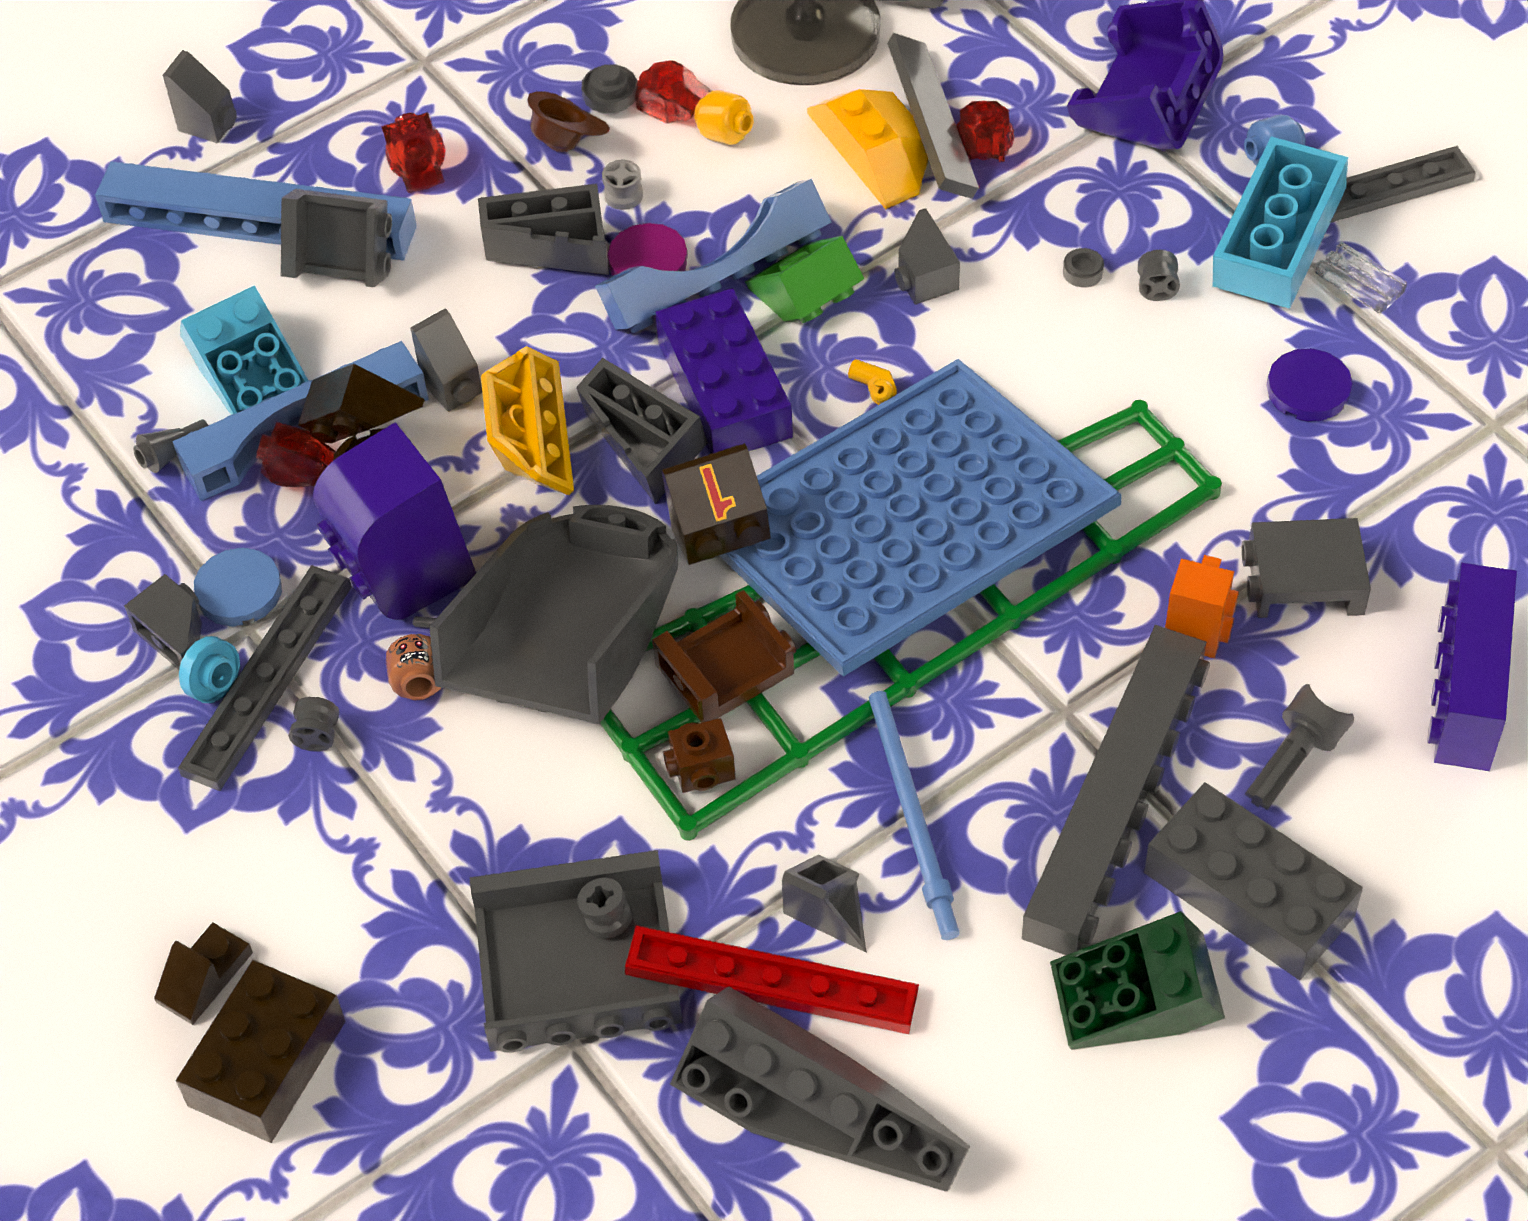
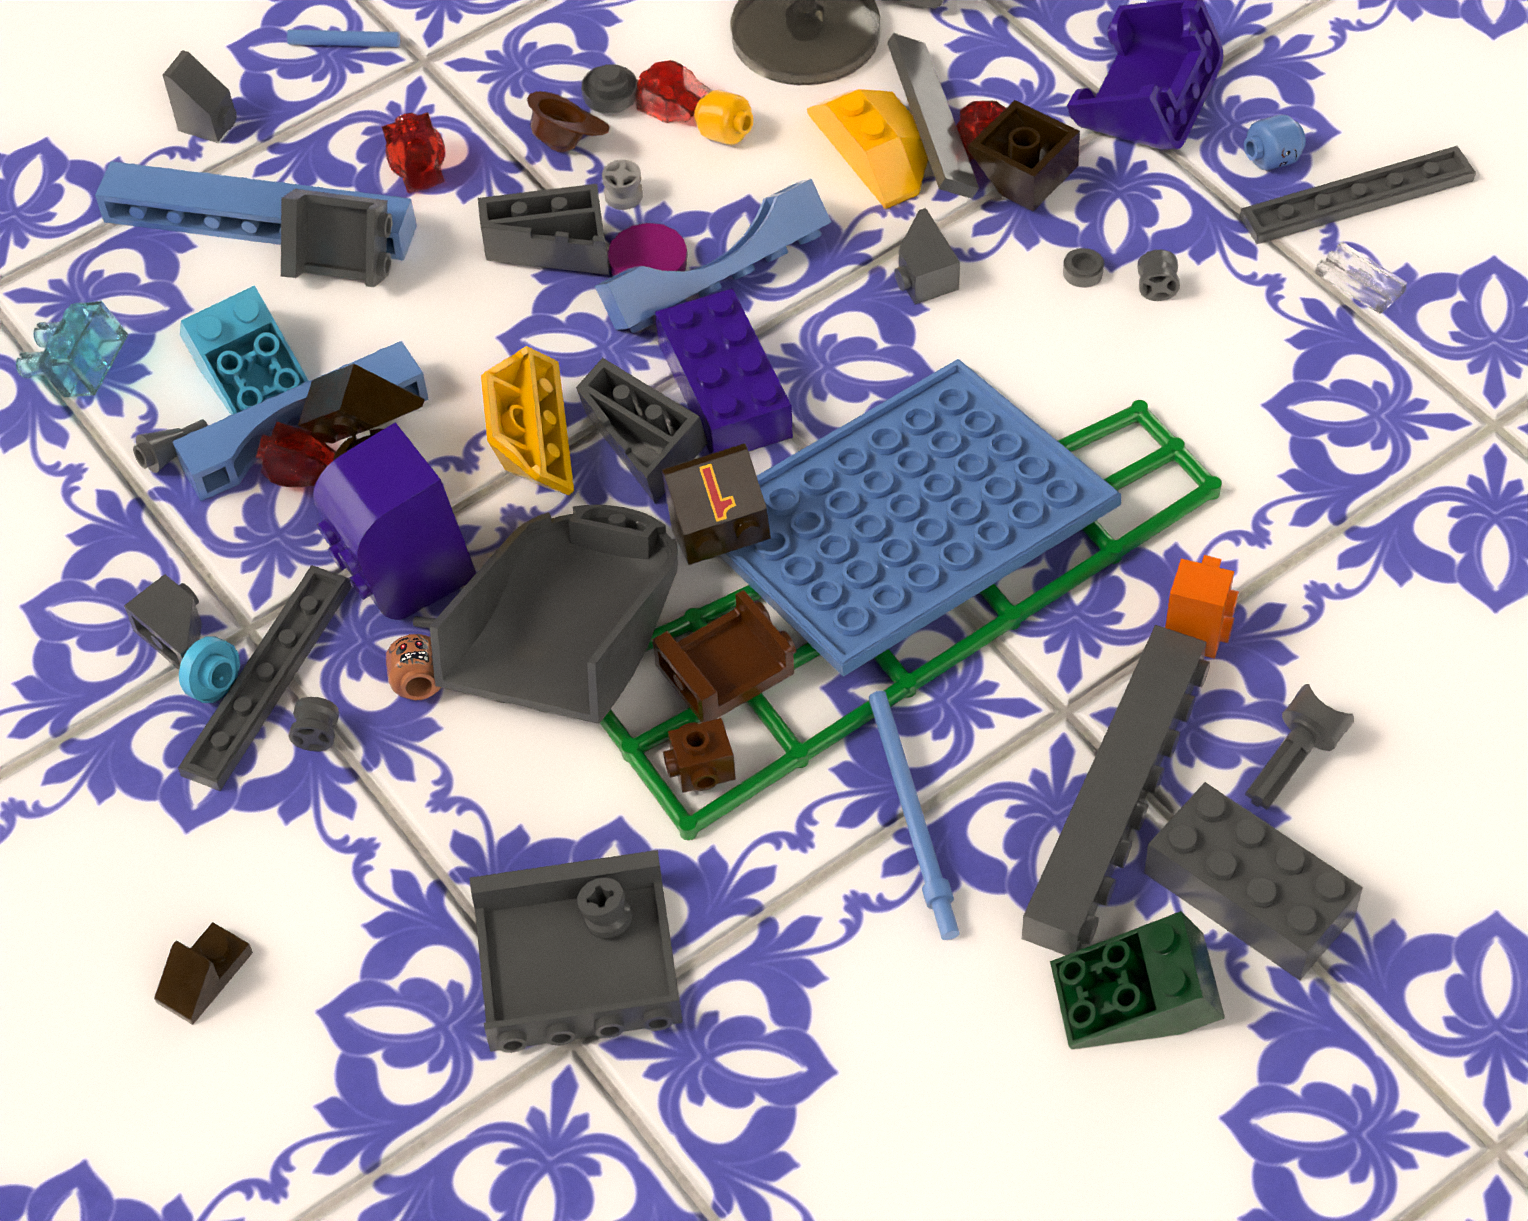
(76, 349): none -> clear light blue brick
(237, 586): medium blue tile -> none
(261, 1051): dark brown brick -> none
(343, 38): none -> medium blue bar
(445, 360): dark grey slope -> none
(772, 979): red tile -> none
(808, 279): bright green slope -> none
(810, 1094): dark grey wedge -> none
(825, 898): dark grey slope -> none
(879, 380): yellow arm -> none
(1026, 154): none -> dark brown slope
(1280, 222): medium azure brick -> none
(1306, 564): dark grey panel -> none
(1309, 384): dark purple tile -> none
(1473, 666): dark purple brick -> none

